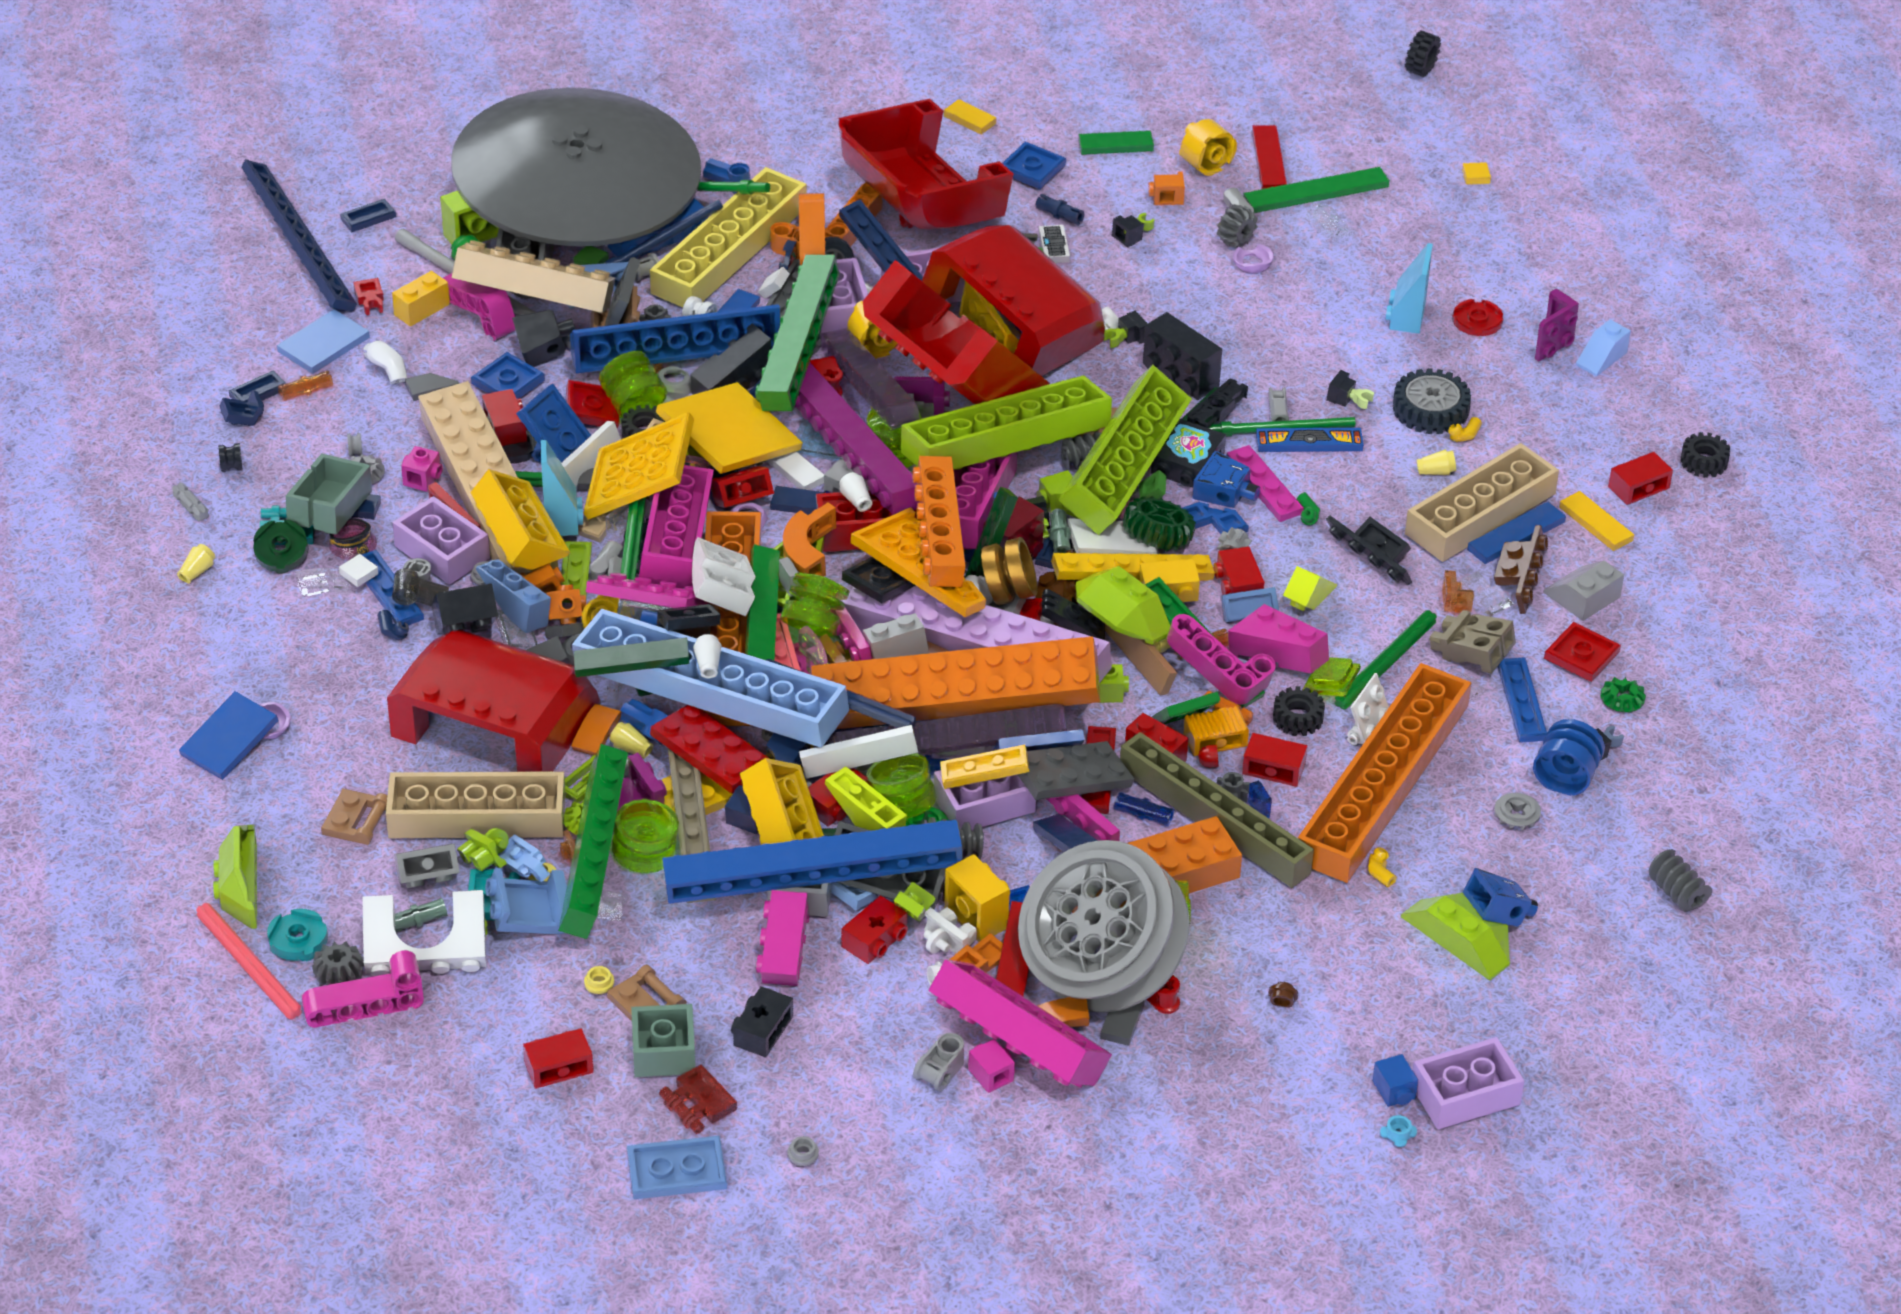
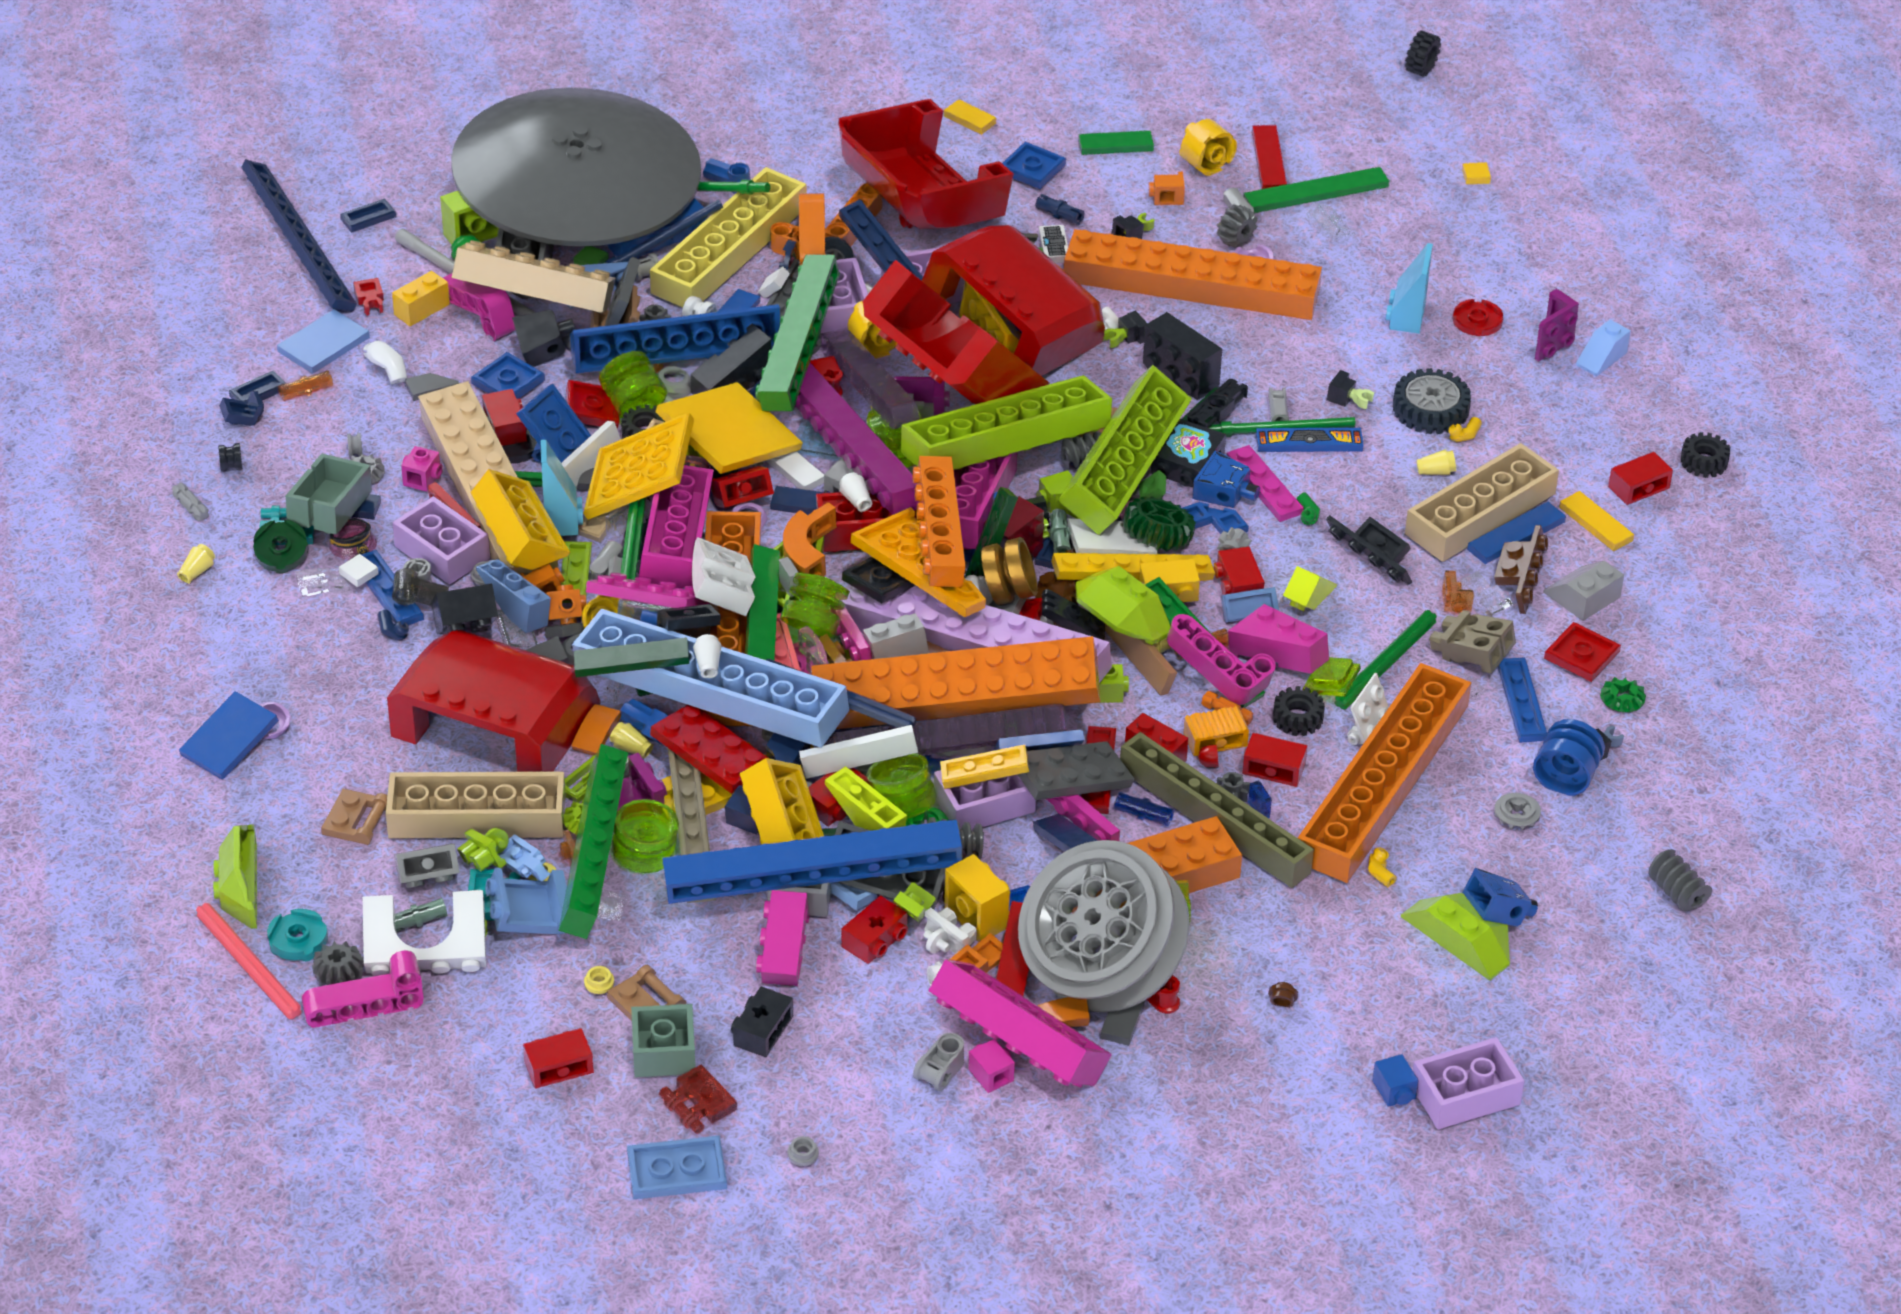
(1189, 707): green tile -> none
(1193, 274): none -> orange brick
(1395, 1124): medium azure plate -> none

